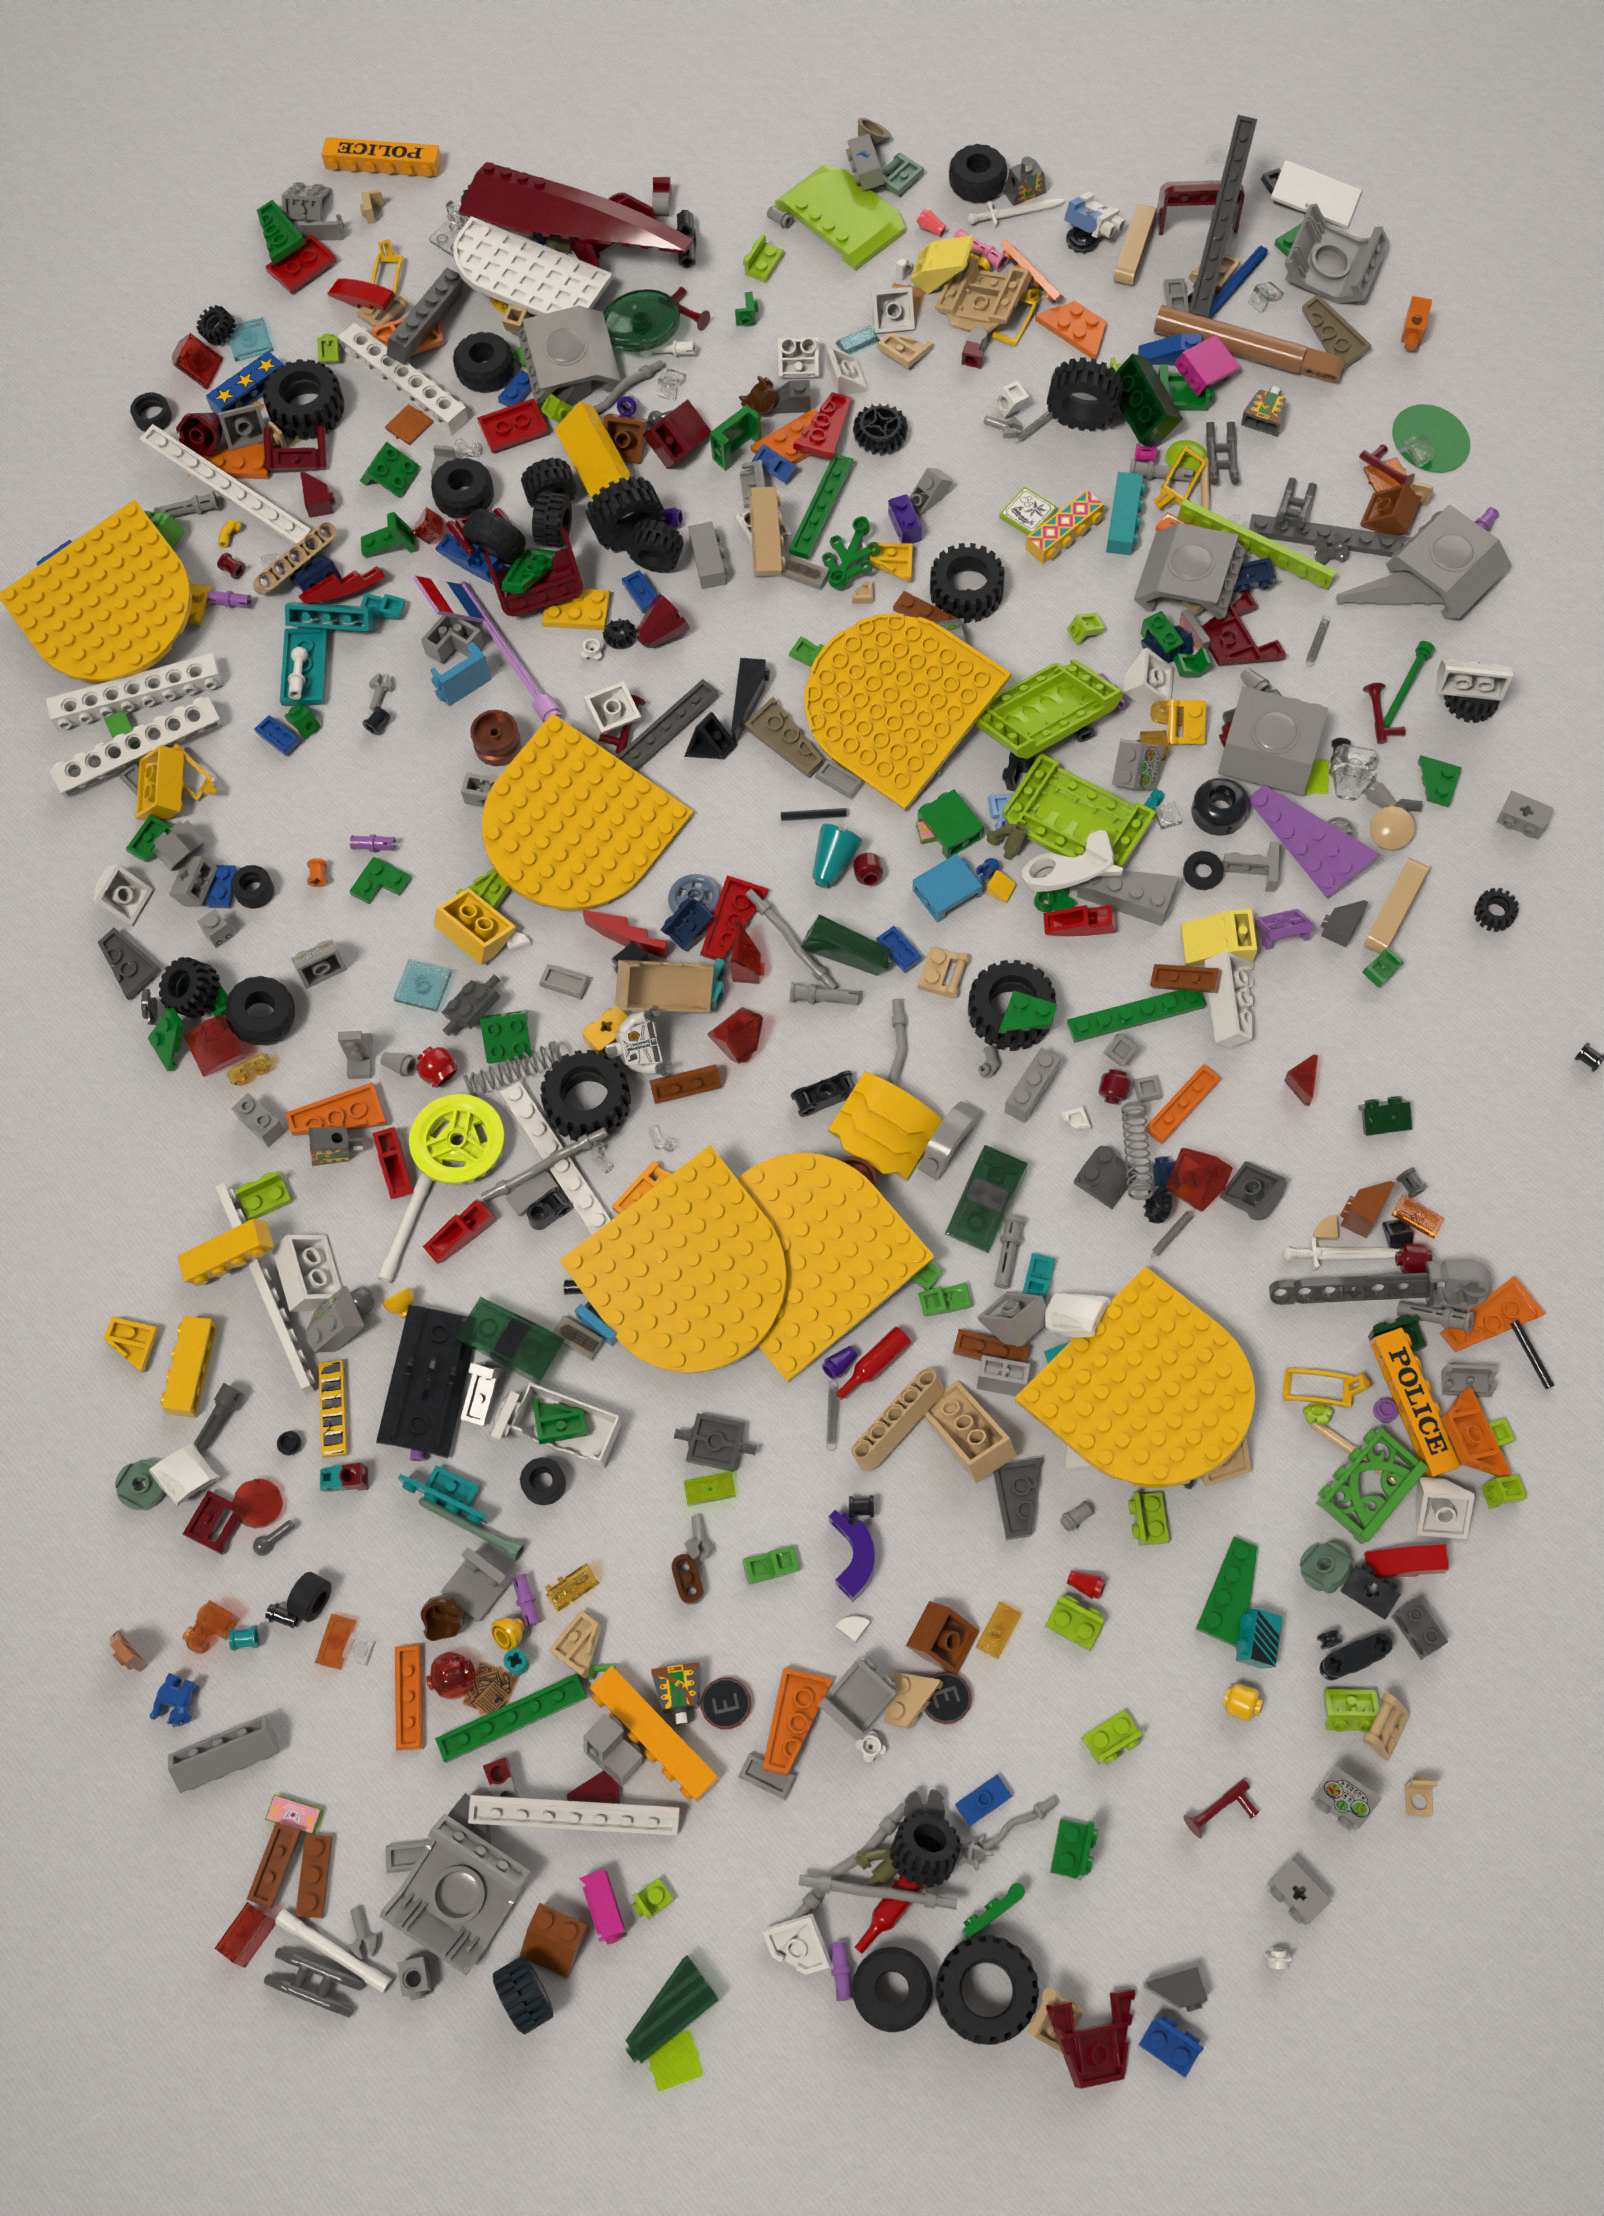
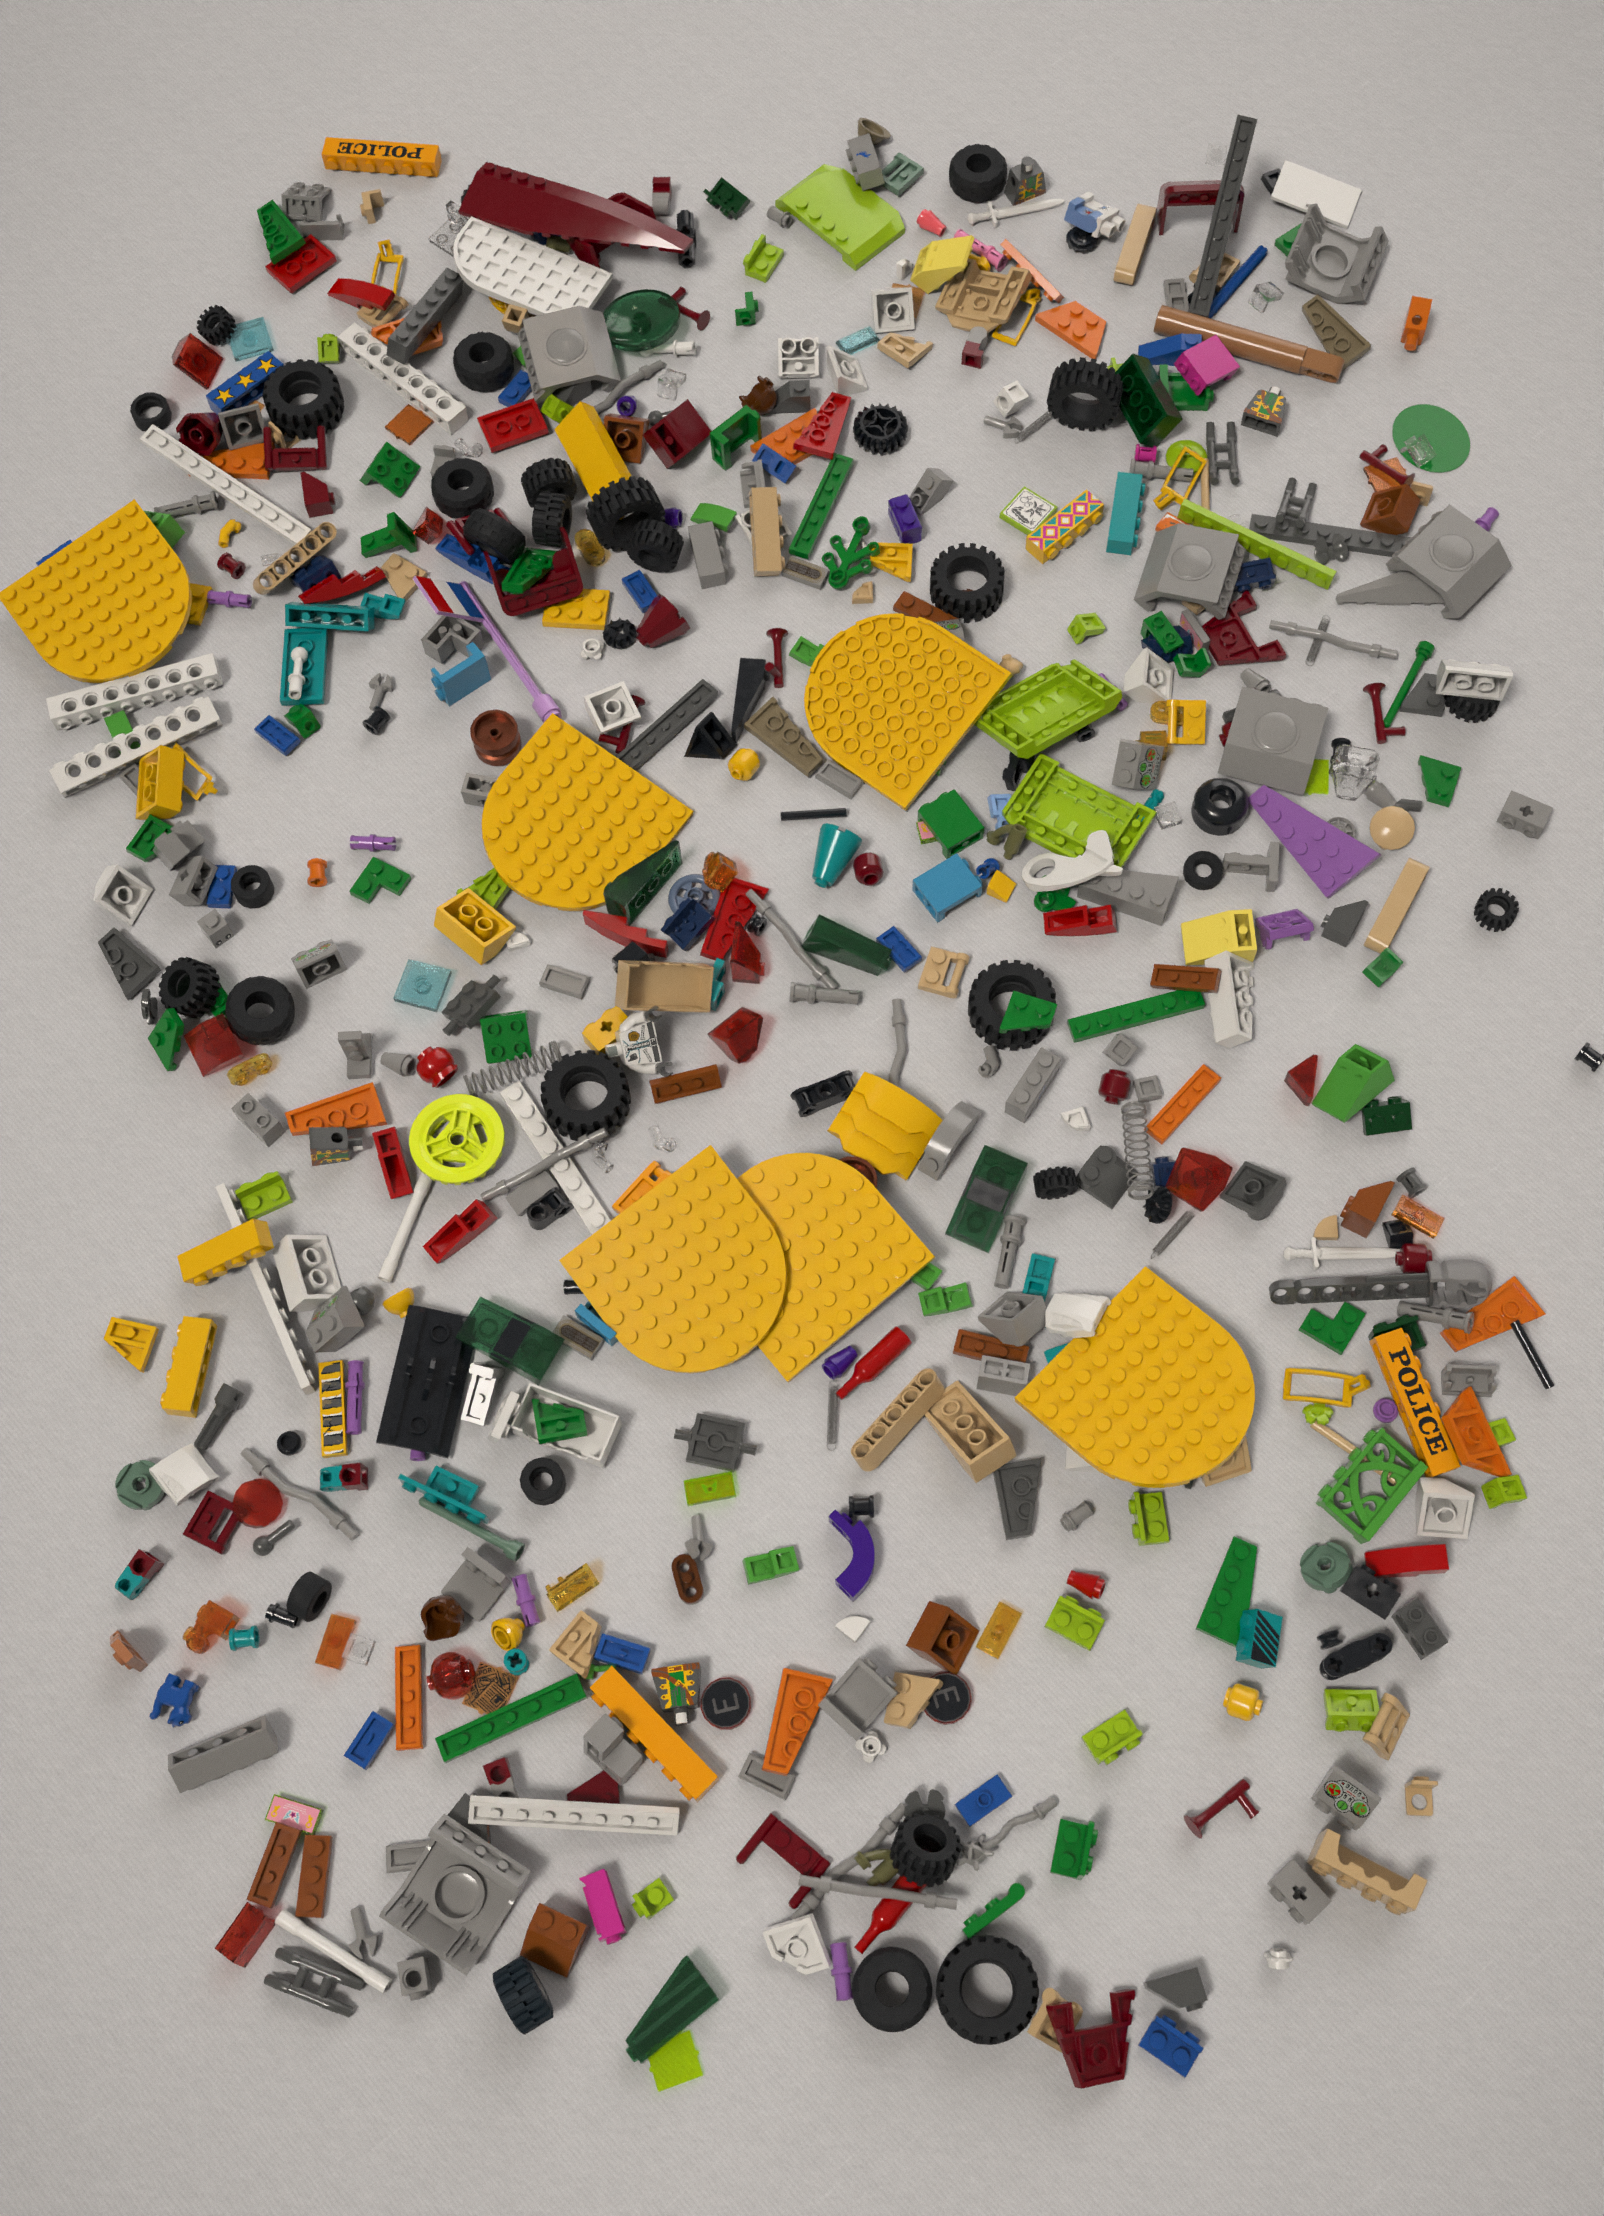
(137, 1574): none -> leg
(337, 1520): none -> light grey bar
(354, 1397): none -> medium lavender pin
(369, 1740): none -> blue plate
(400, 575): none -> tan wing
(591, 548): none -> clear yellow plate
(622, 1654): none -> blue plate
(639, 885): none -> clear green slope
(718, 871): none -> clear orange brick
(720, 516): none -> bright green slope
(728, 198): none -> dark green bracket
(743, 764): none -> yellow head
(757, 925): none -> black bush
(776, 669): none -> dark red piece
(791, 1849): none -> dark red plate
(1011, 664): none -> tan piece
(1055, 1182): none -> black tyre
(1292, 628): none -> light grey bar
(1333, 1333): none -> green plate
(1353, 1083): none -> bright green slope
(1364, 1875): none -> tan piece
(1424, 699): none -> dark grey wing

